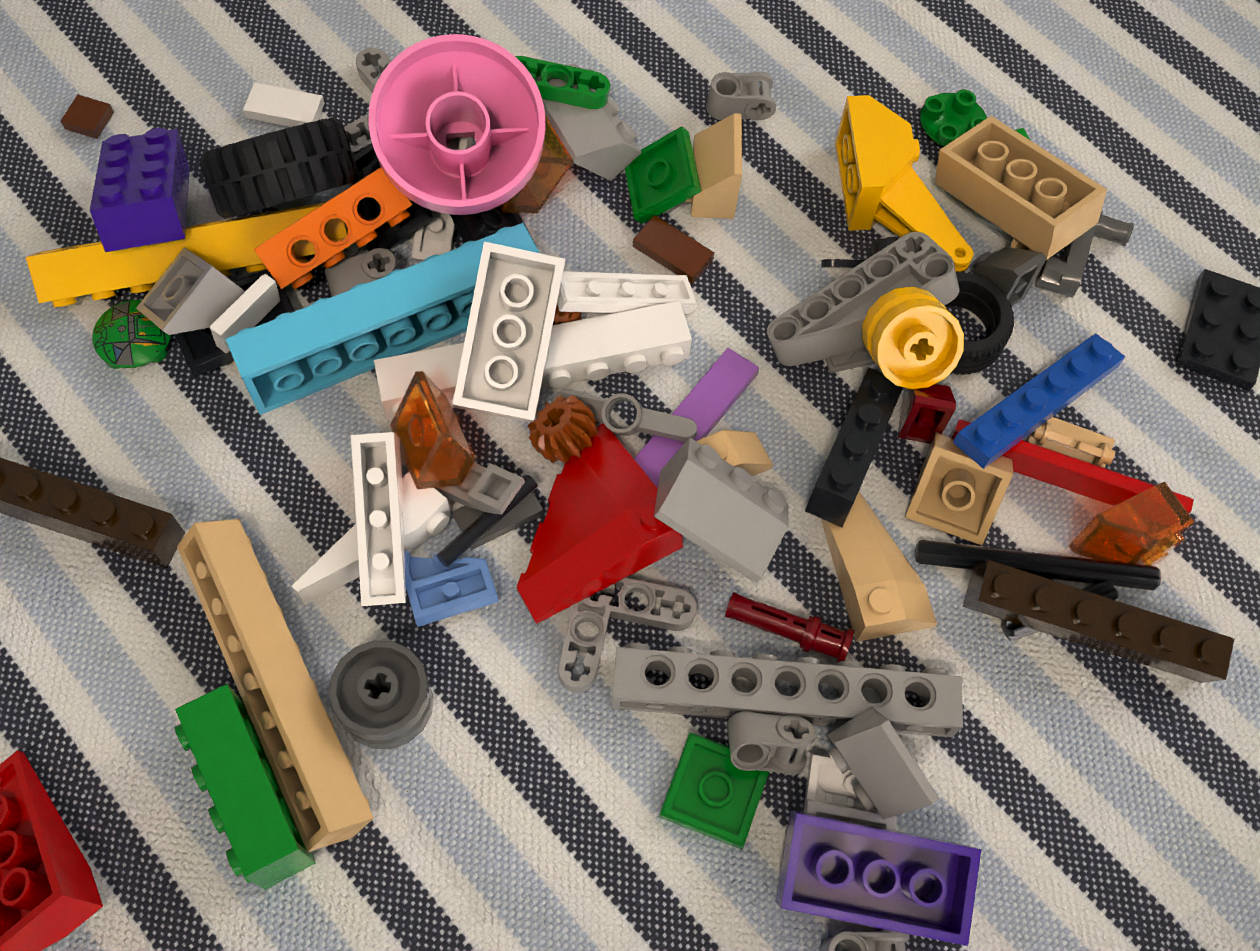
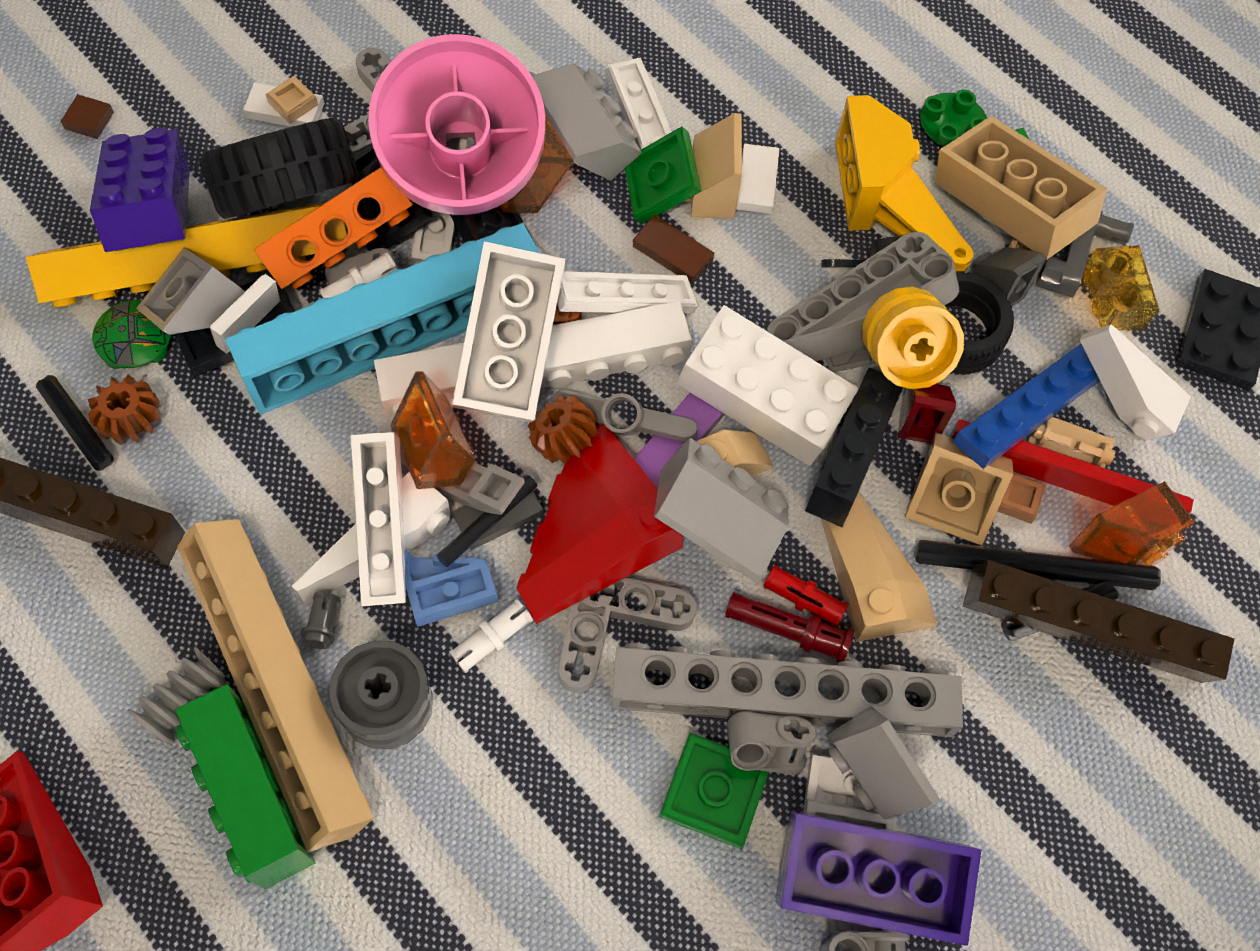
(74, 423): none -> black axle
(124, 409): none -> dark orange gear
(197, 681): none -> light grey piece
(291, 99): none -> tan tile
(320, 625): none -> dark grey pin
(372, 271): none -> white pin
(491, 635): none -> white pin
(570, 75): green beam -> none
(638, 101): none -> white tile
(741, 95): light grey piece -> none
(758, 178): none -> white tile
(767, 385): none -> white brick
(779, 582): none -> red pin
(1022, 498): none -> medium nougat tile
(1120, 288): none -> clear yellow brick
(1135, 385): none -> white slope

